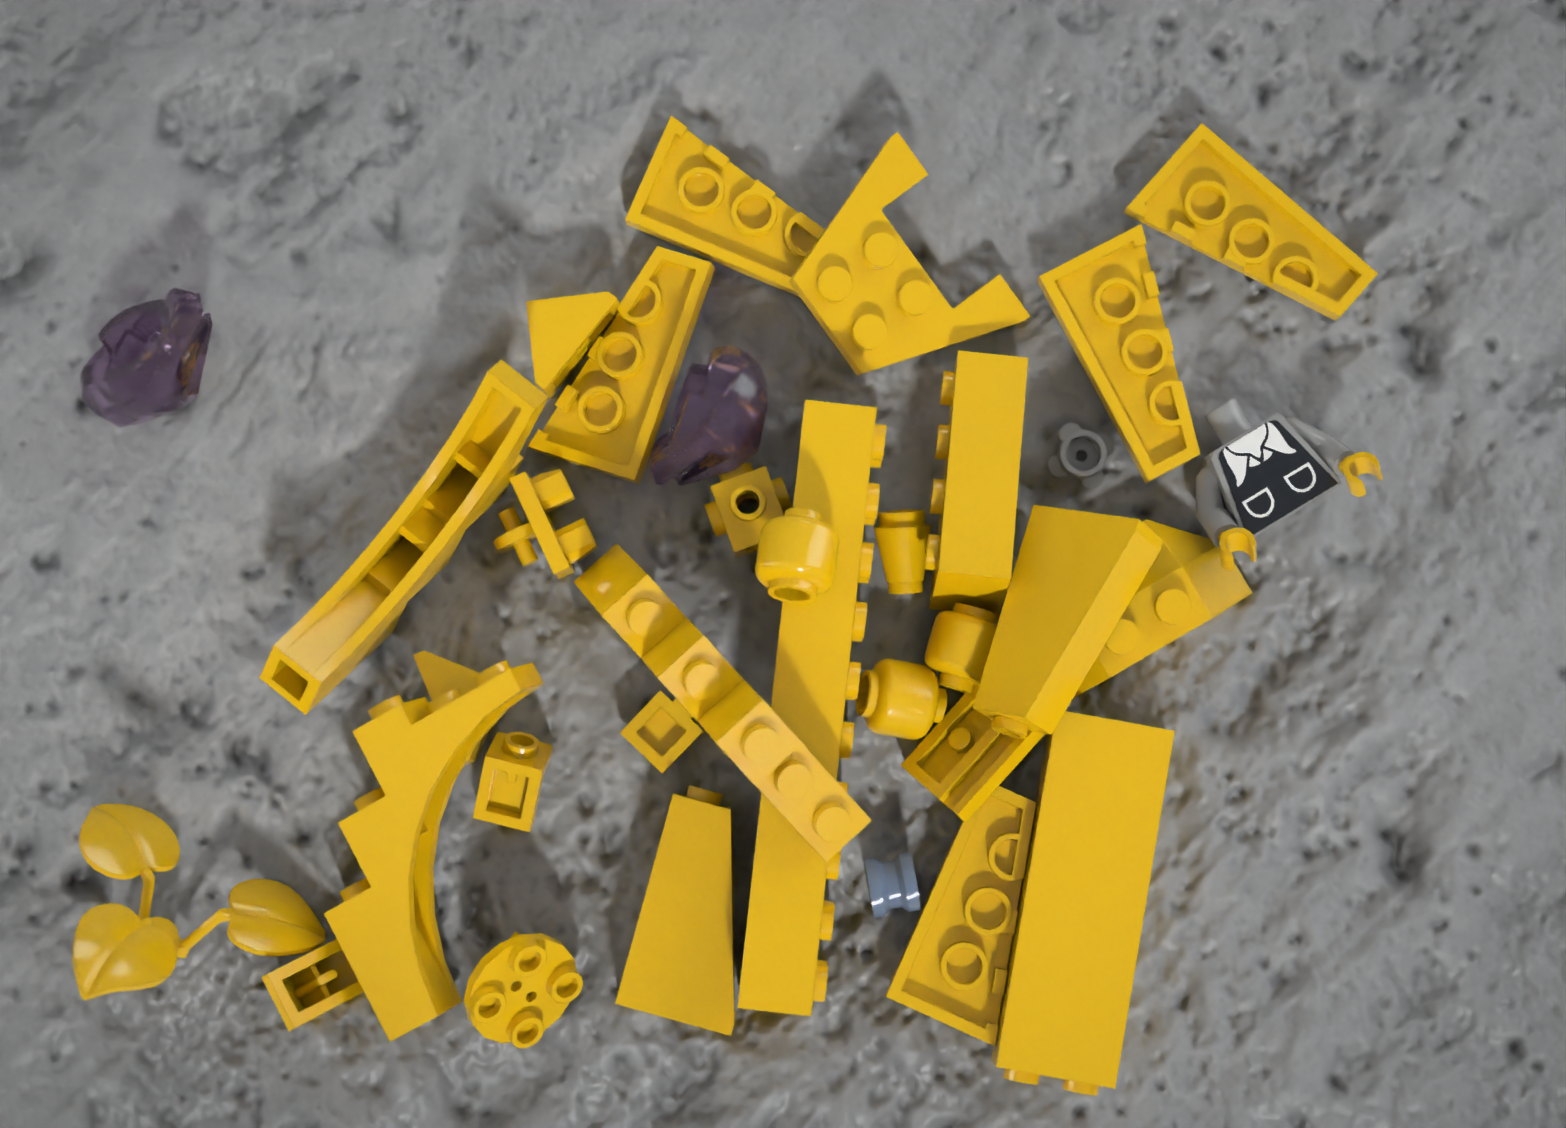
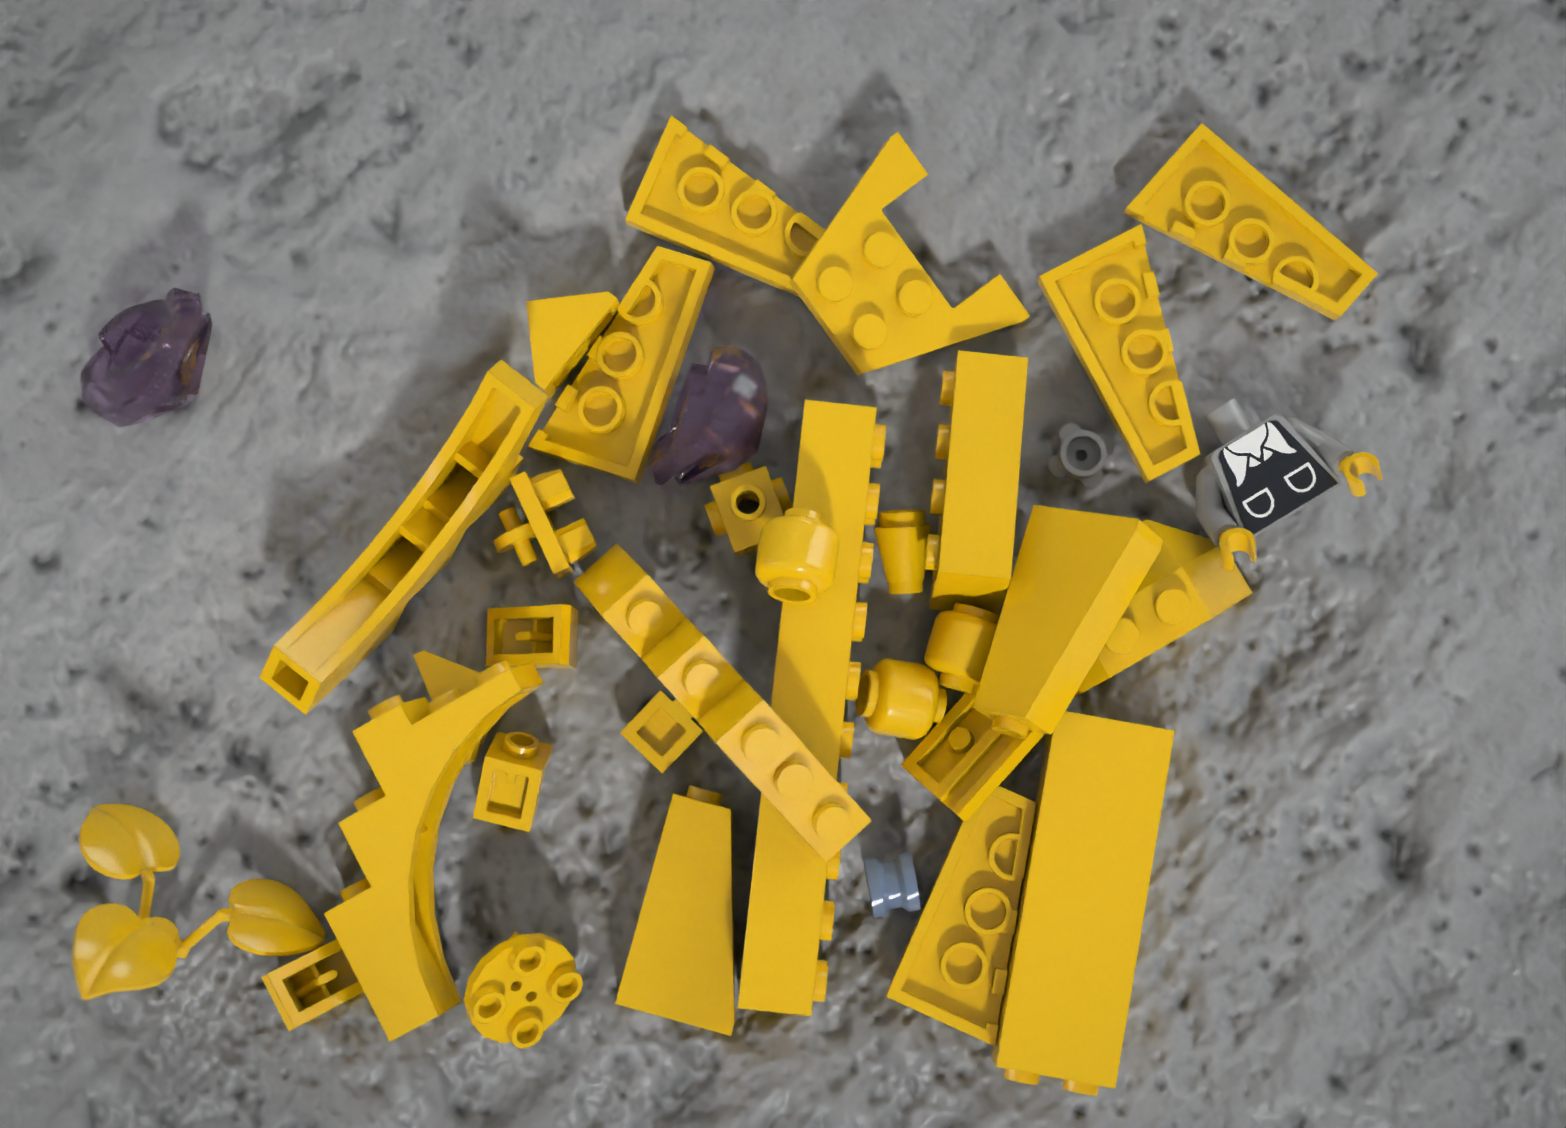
(533, 634): none -> yellow slope

